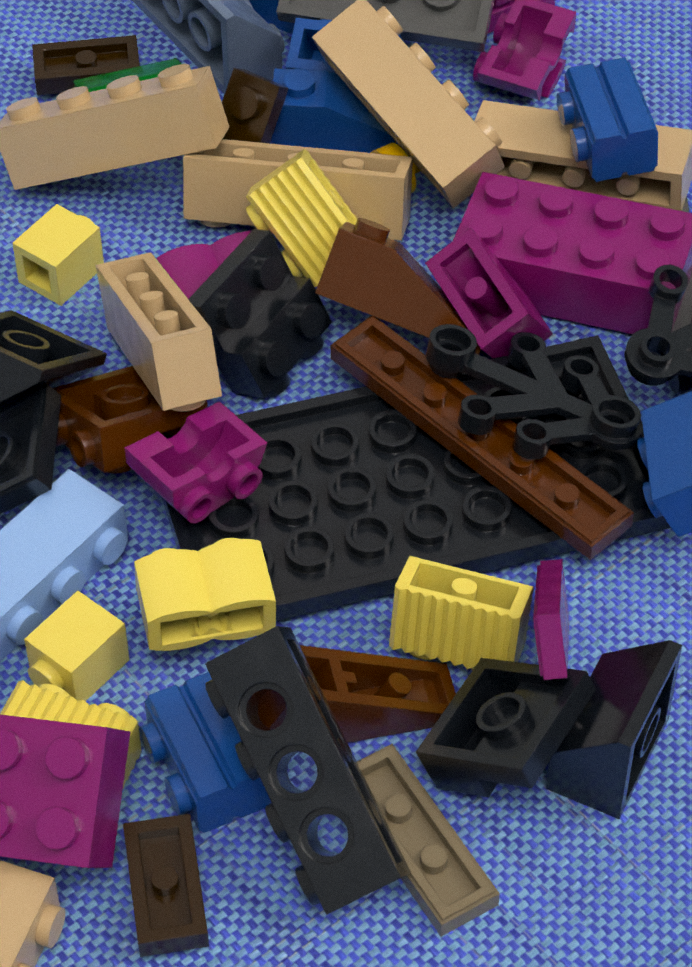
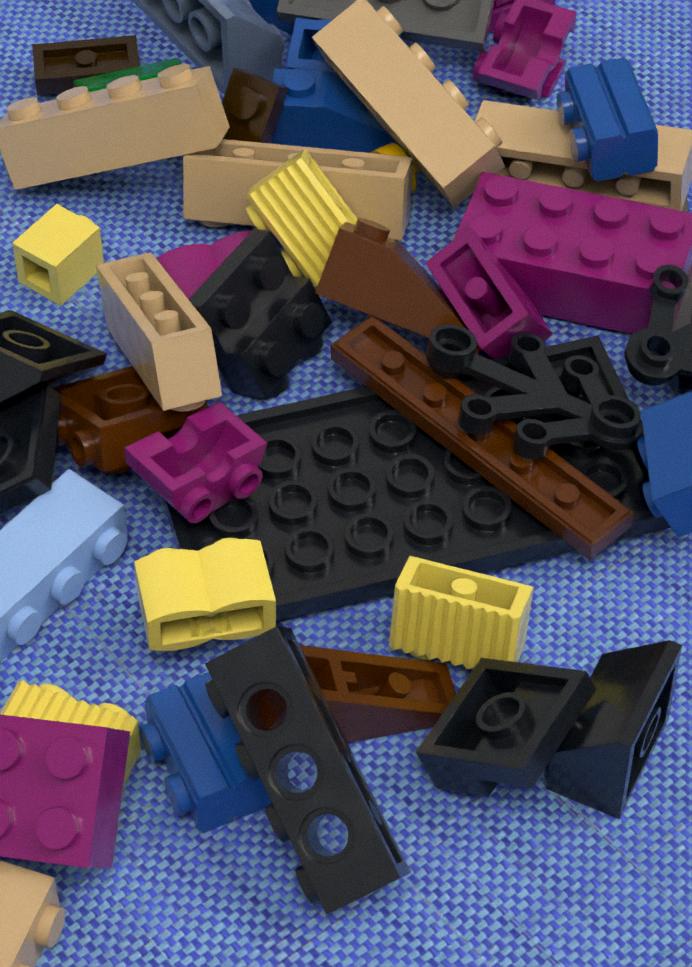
(77, 647): light yellow brick -> none
(165, 885): dark brown plate -> none
(443, 871): dark tan tile -> none
(551, 620): magenta tile -> none

